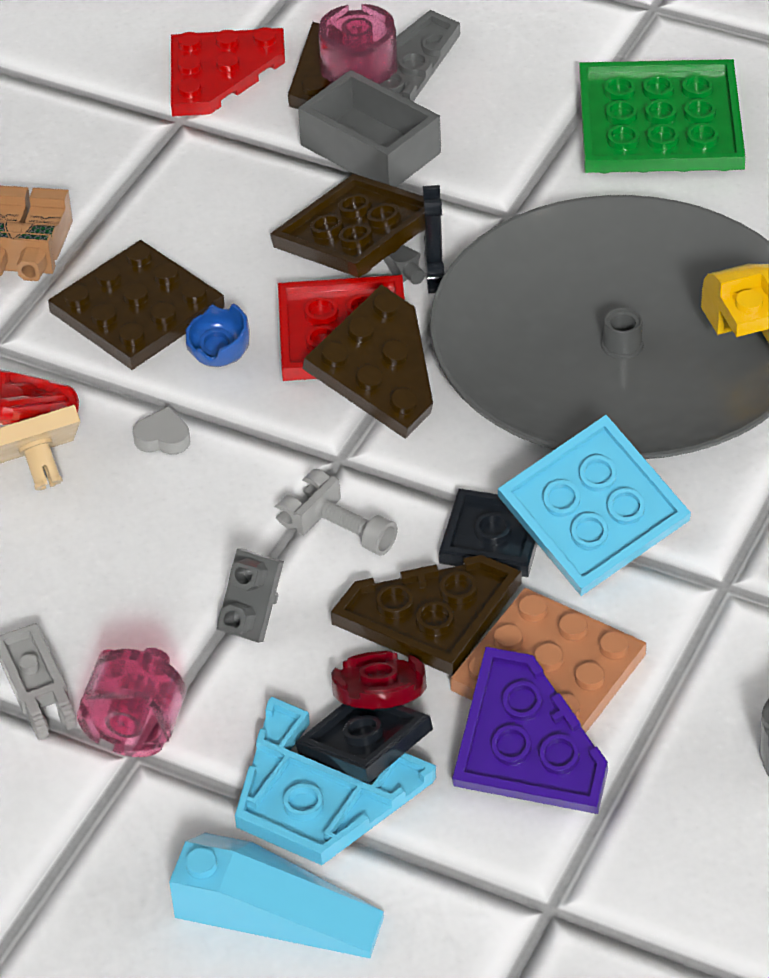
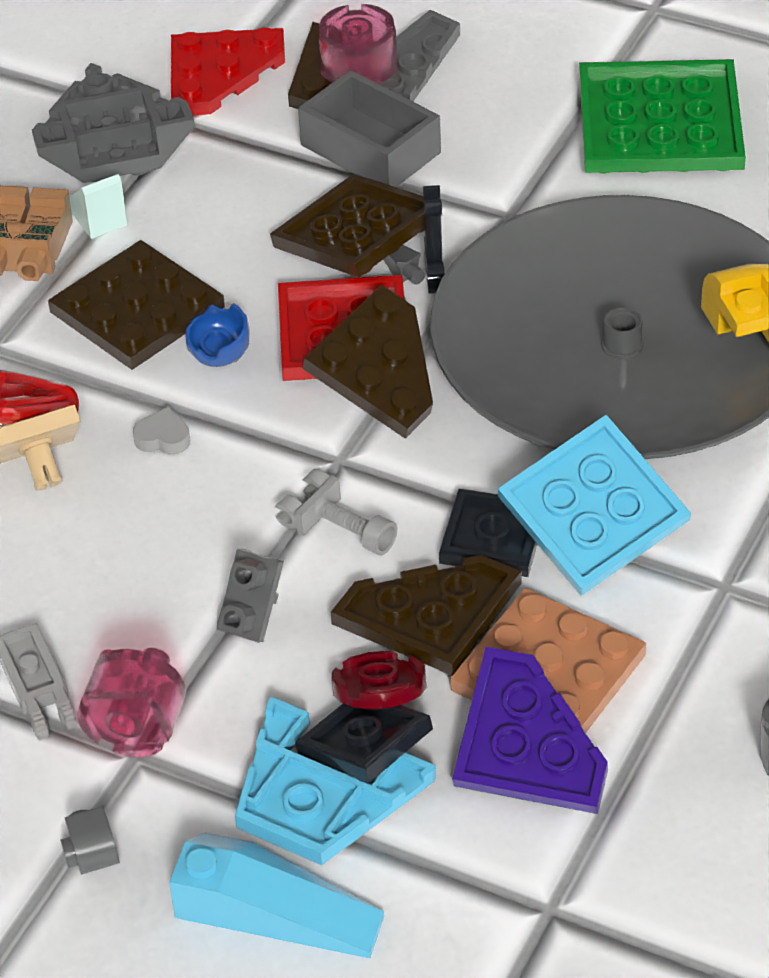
(89, 841): none -> dark grey plate
(100, 206): none -> light aqua slope
(111, 127): none -> dark grey wedge

